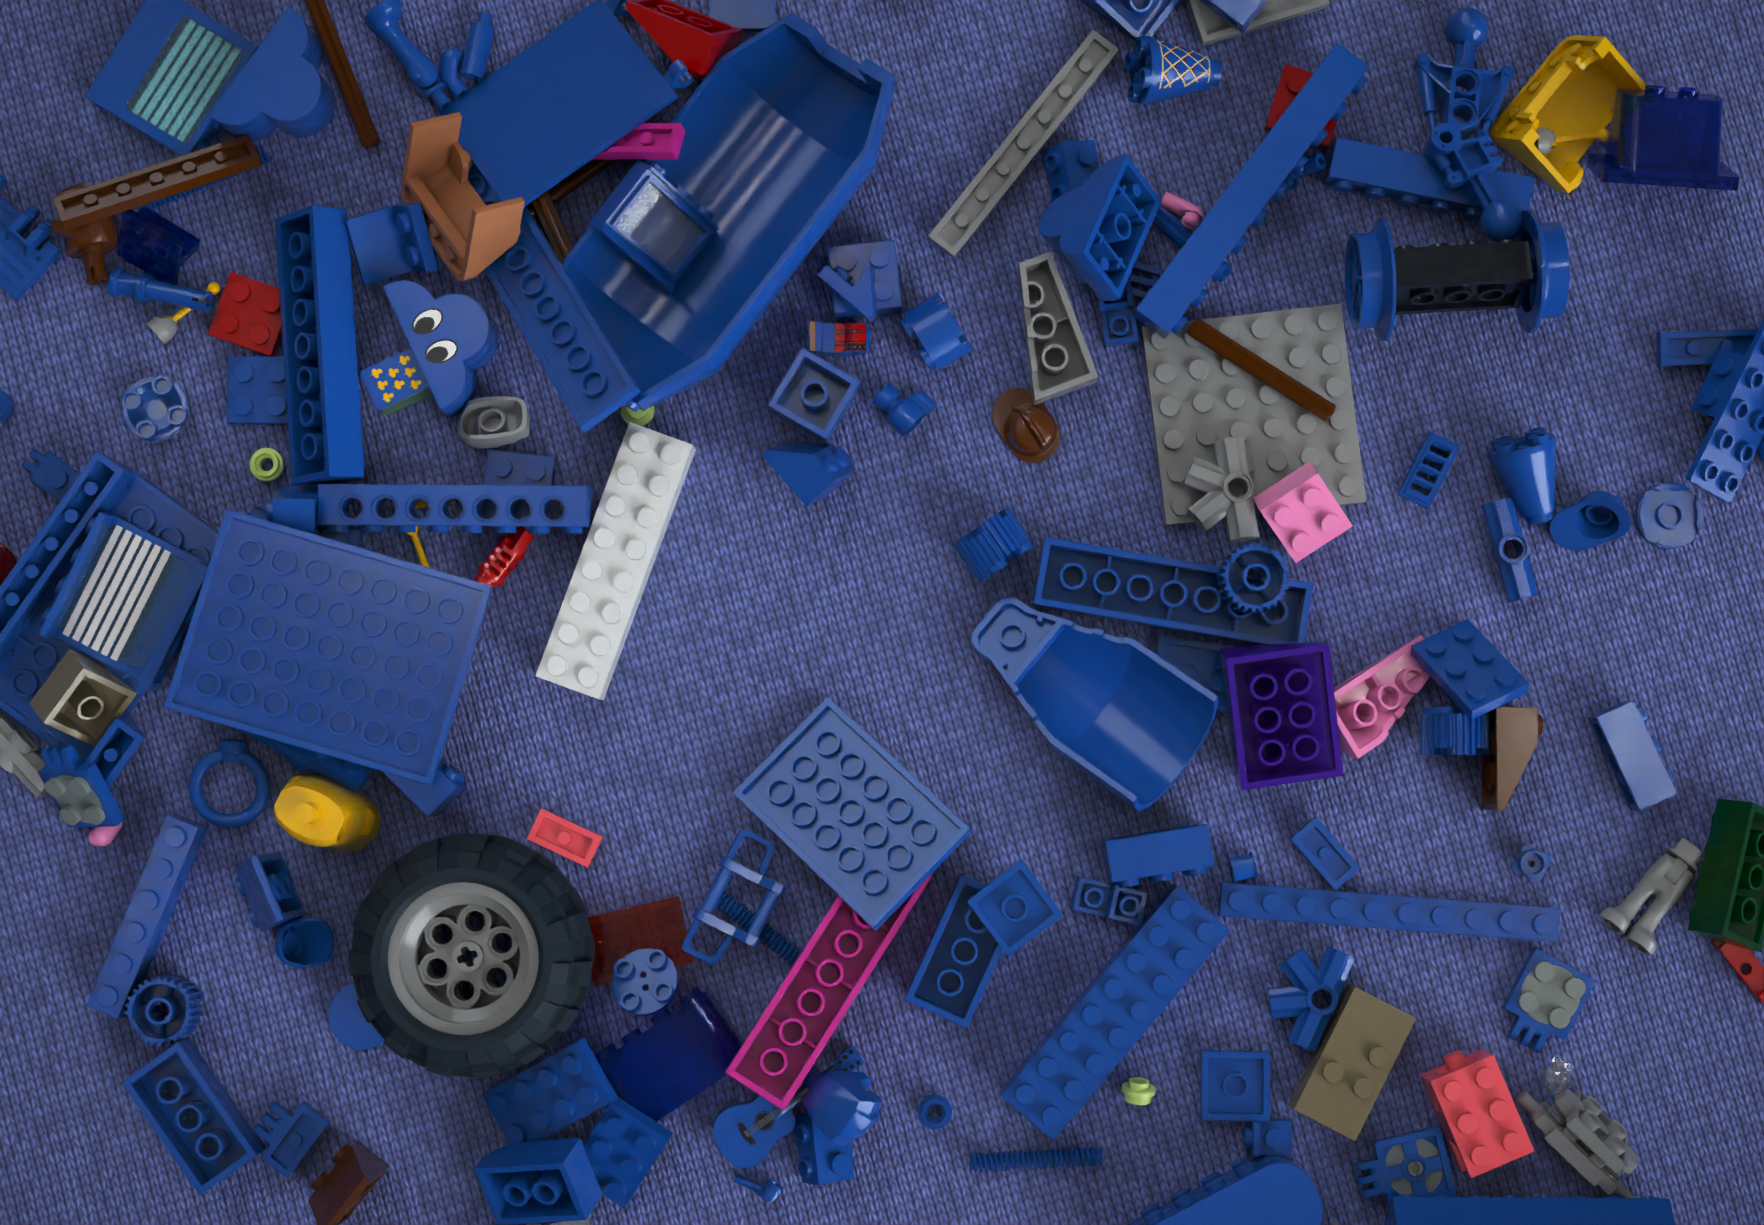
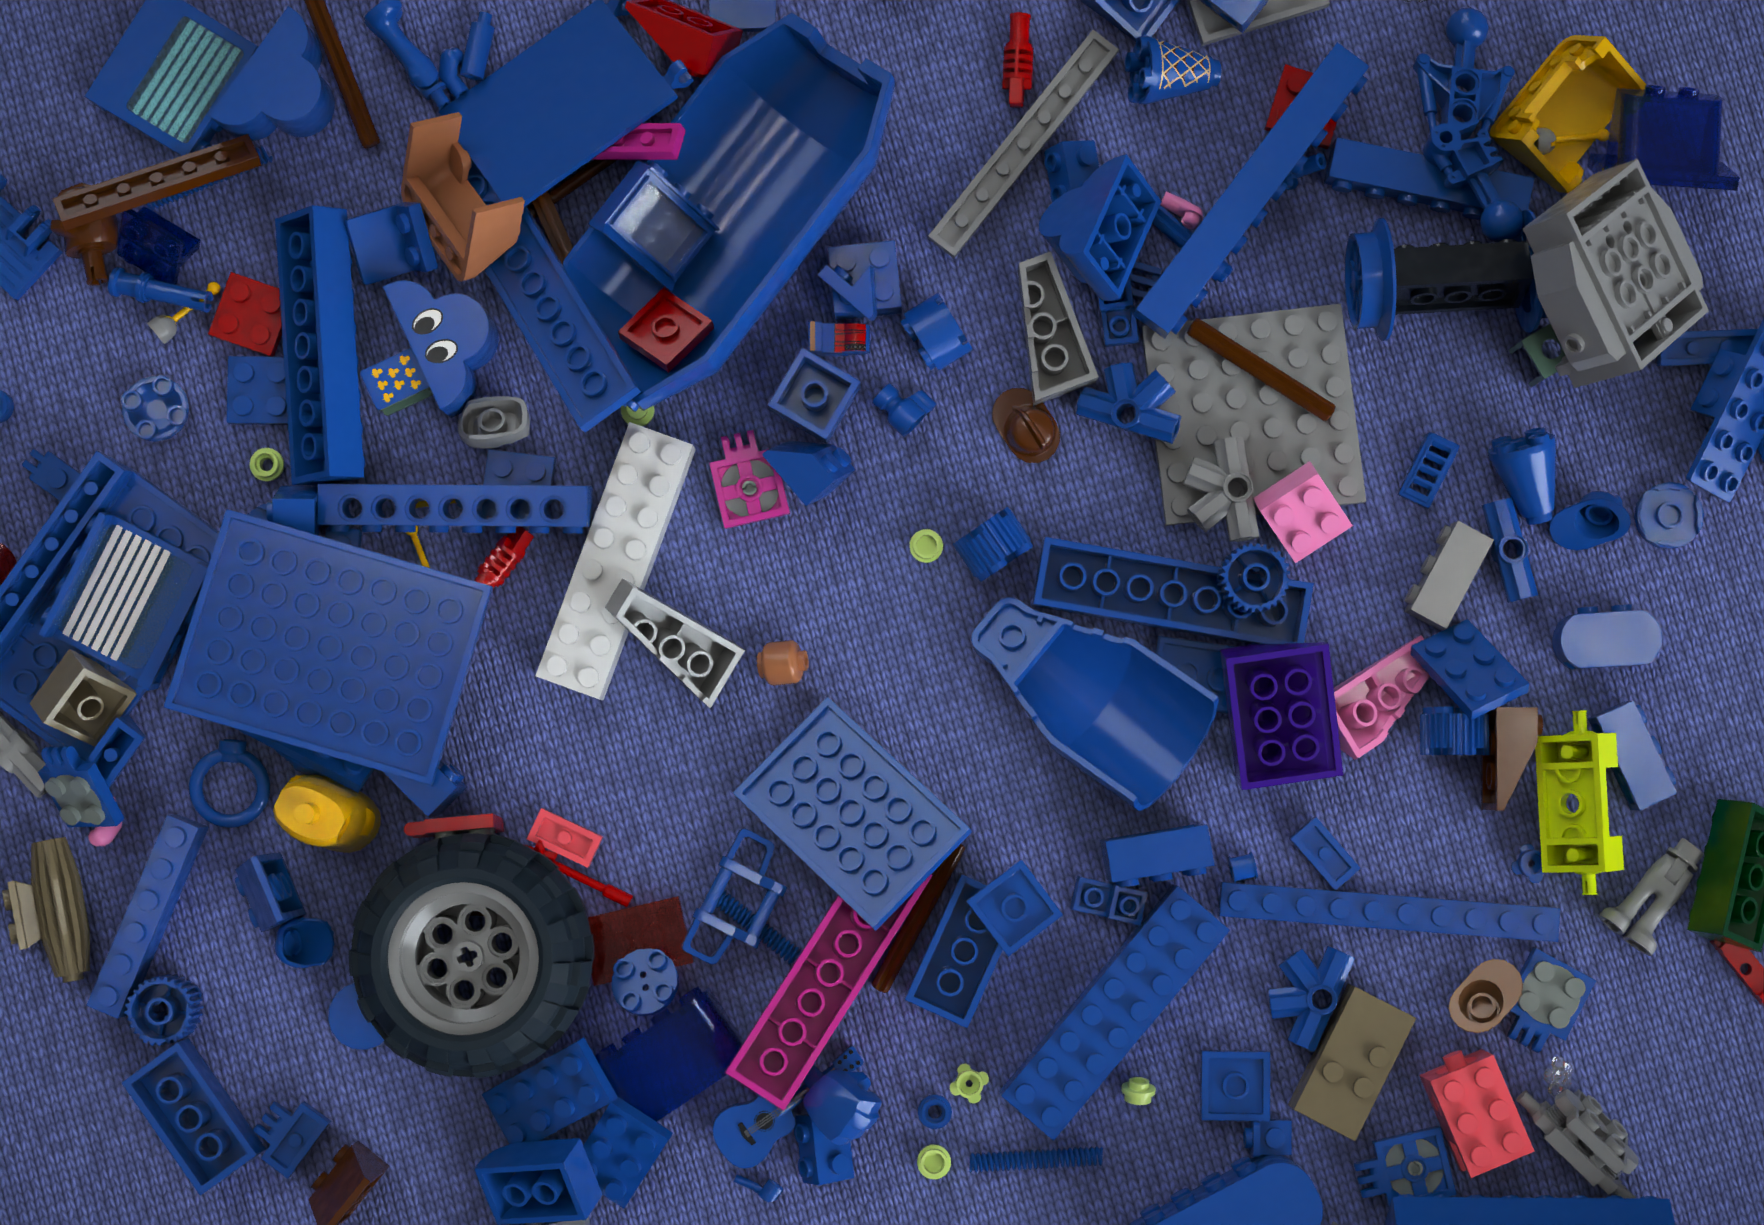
(52, 910): none -> dark tan plate
(450, 826): none -> red piece
(608, 891): none -> red piece
(666, 330): none -> red plate
(682, 644): none -> light grey wedge
(747, 484): none -> dark pink piece
(782, 662): none -> nougat head
(915, 922): none -> reddish brown axle
(926, 546): none -> yellowish green plate
(933, 1161): none -> yellowish green plate
(973, 1092): none -> yellowish green plate
(1018, 60): none -> red hinge
(1126, 393): none -> blue piece
(1447, 574): none -> light grey brick
(1486, 996): none -> medium nougat piece
(1533, 347): none -> sand green piece
(1581, 839): none -> neon yellow brick
(1607, 638): none -> brick
(1613, 275): none -> light grey piece

